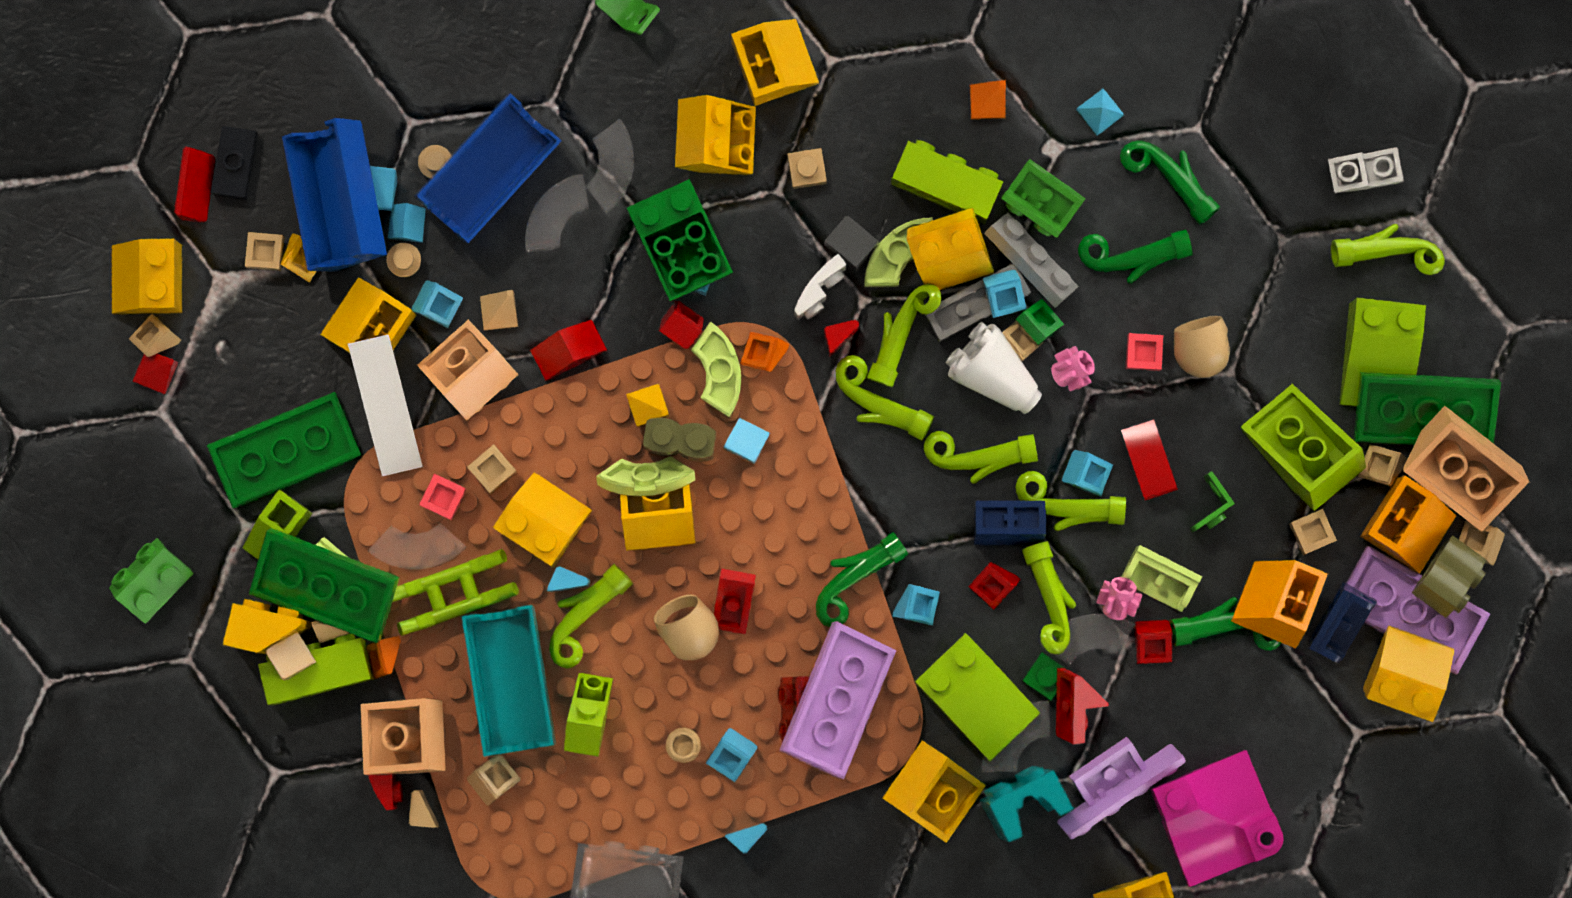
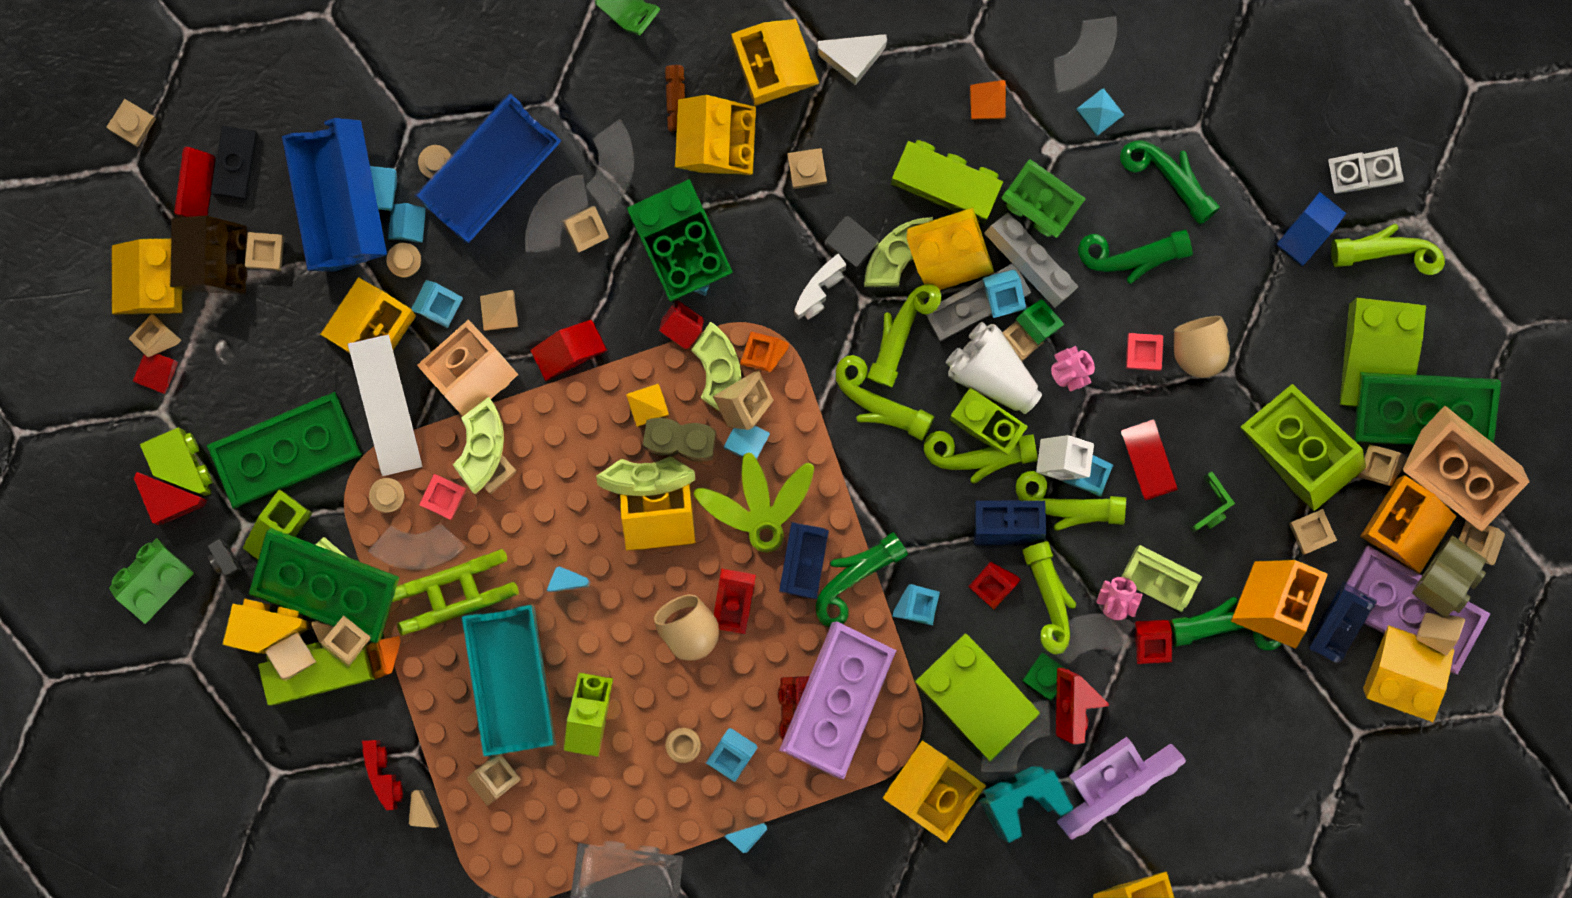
(131, 123): none -> tan plate
(166, 501): none -> red slope
(174, 460): none -> lime slope
(208, 255): none -> dark brown slope
(223, 559): none -> dark grey plate
(295, 258): yellow slope -> none
(345, 641): none -> tan slope
(386, 495): none -> tan plate
(403, 737): light nougat slope -> none
(482, 445): none -> yellowish green tile
(542, 519): yellow slope -> none
(585, 229): none -> tan plate
(585, 605): lime plant -> none
(674, 90): none -> dark orange axle
(744, 401): none -> tan slope
(757, 496): none -> lime plant
(803, 560): none -> dark blue hinge
(839, 334): red slope -> none
(852, 55): none -> white slope
(987, 422): none -> lime slope
(1065, 458): none -> white brick
(1087, 56): none -> clear tile
(1217, 818): dark pink slope -> none
(1311, 229): none -> blue slope
(1440, 632): none -> tan slope

